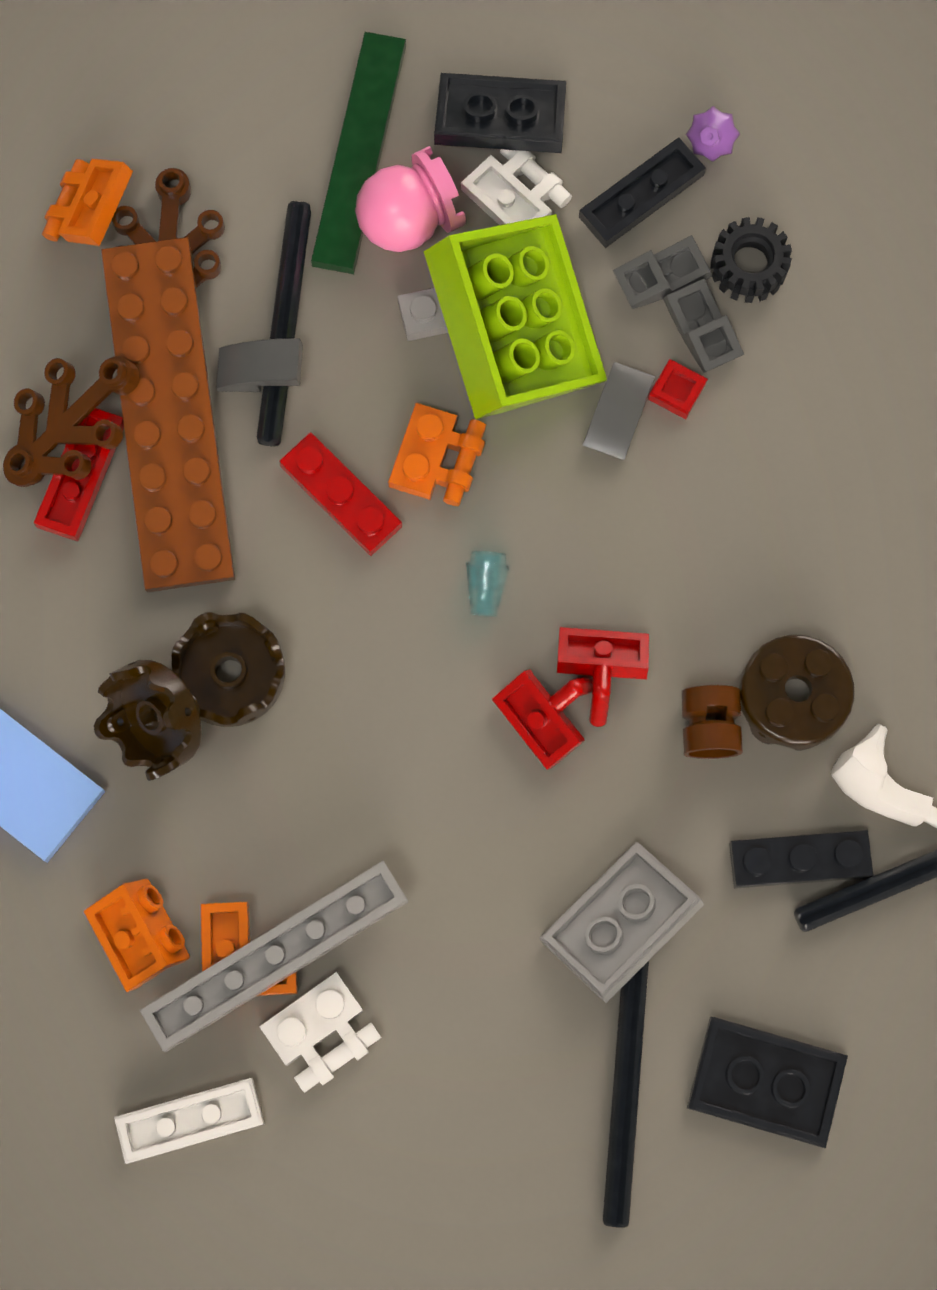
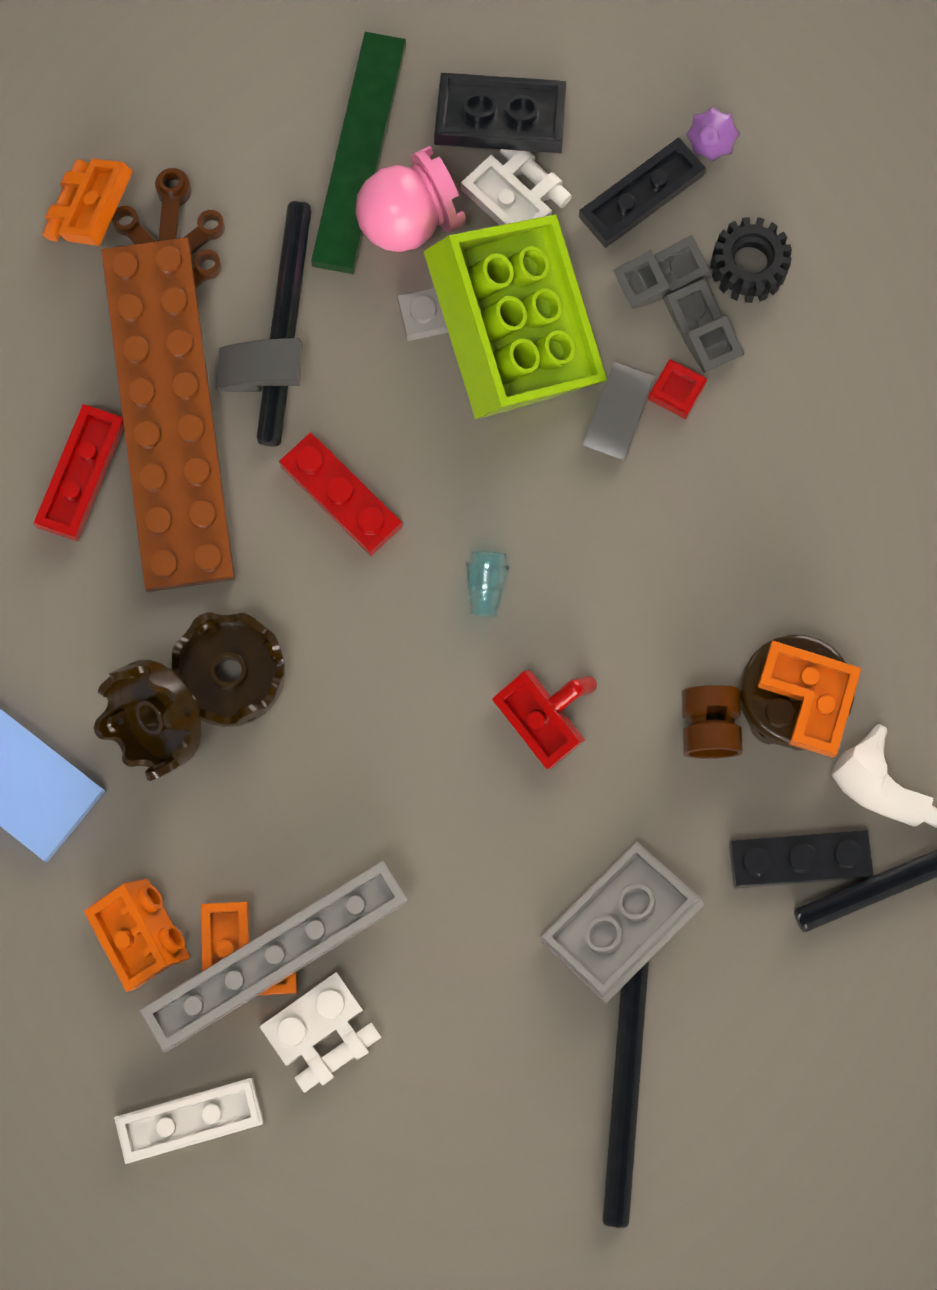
(63, 422): reddish brown plant -> none
(424, 451): orange plate -> none
(602, 656): red plate -> none
(767, 1082): black tile -> none
(821, 685): none -> orange plate

